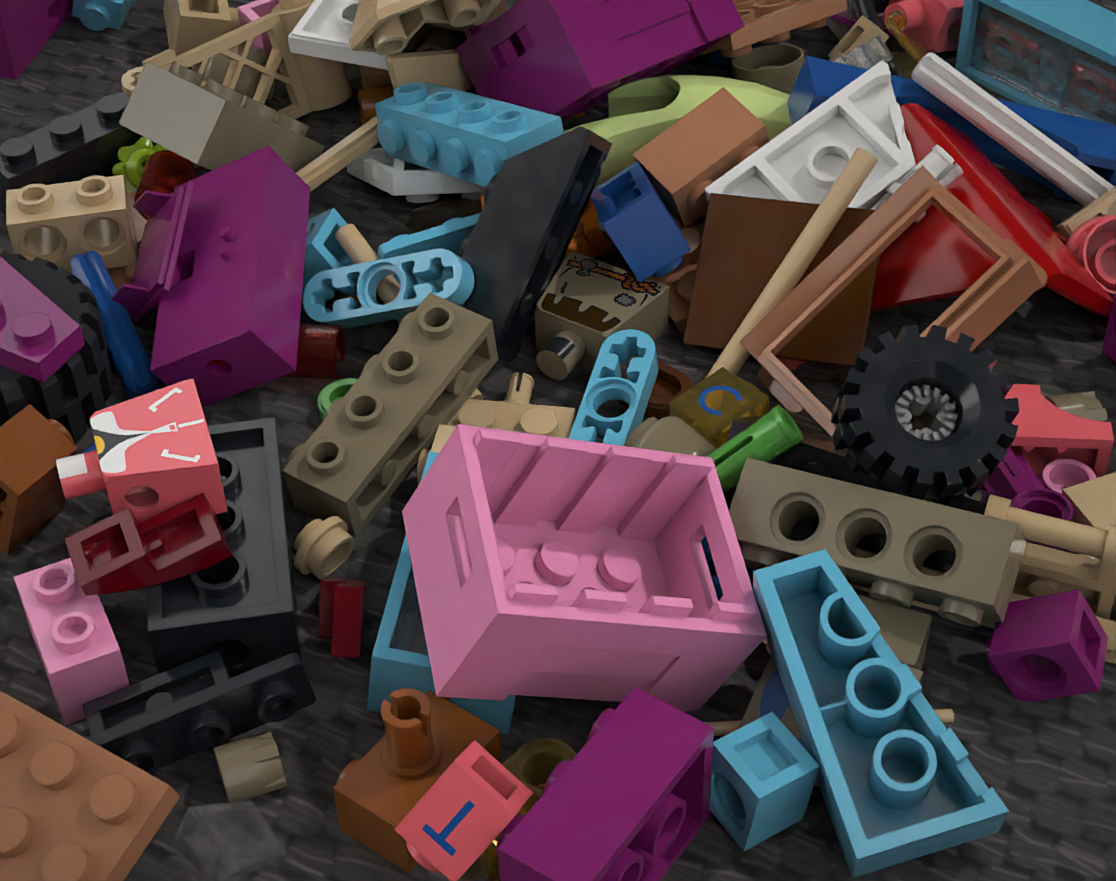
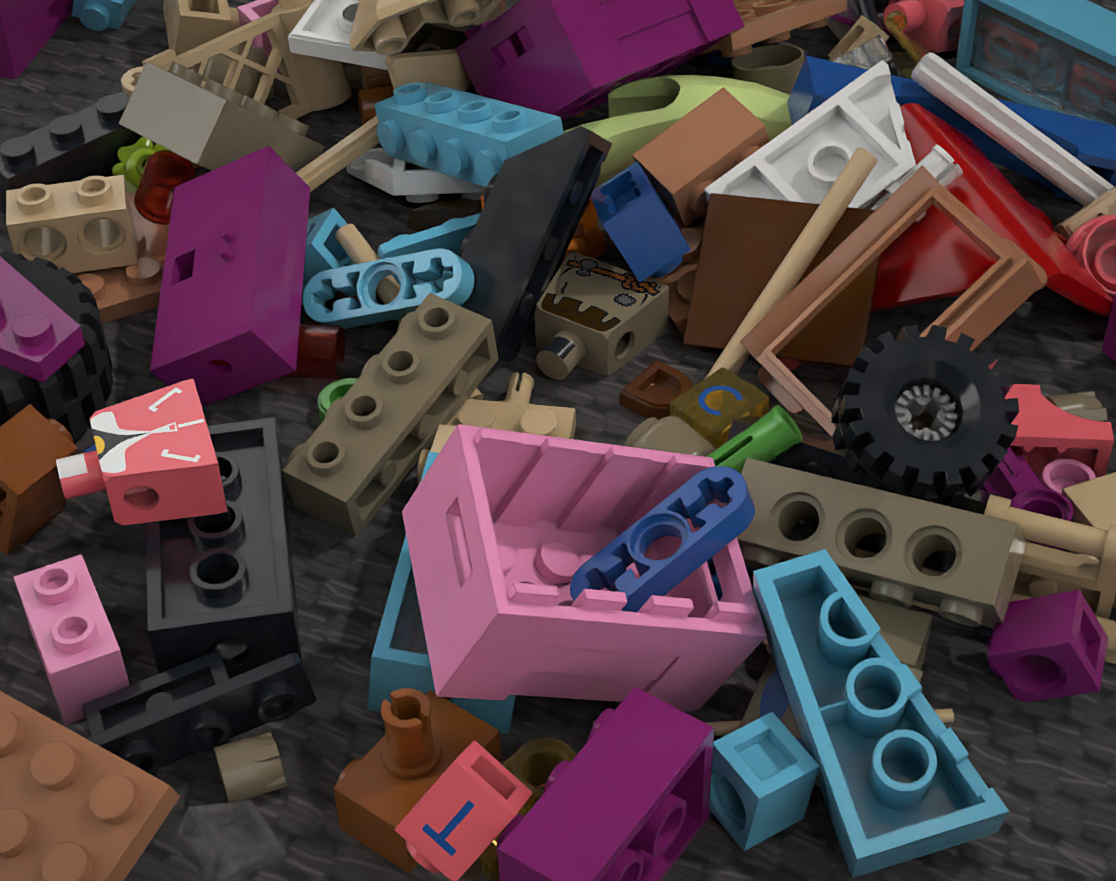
(121, 336): blue axle -> none
(129, 555): dark red slope -> none
(157, 250): magenta piece -> none
(322, 547): tan plate -> none
(343, 615): dark red slope -> none
(607, 384): medium azure beam -> none
(669, 518): none -> blue beam

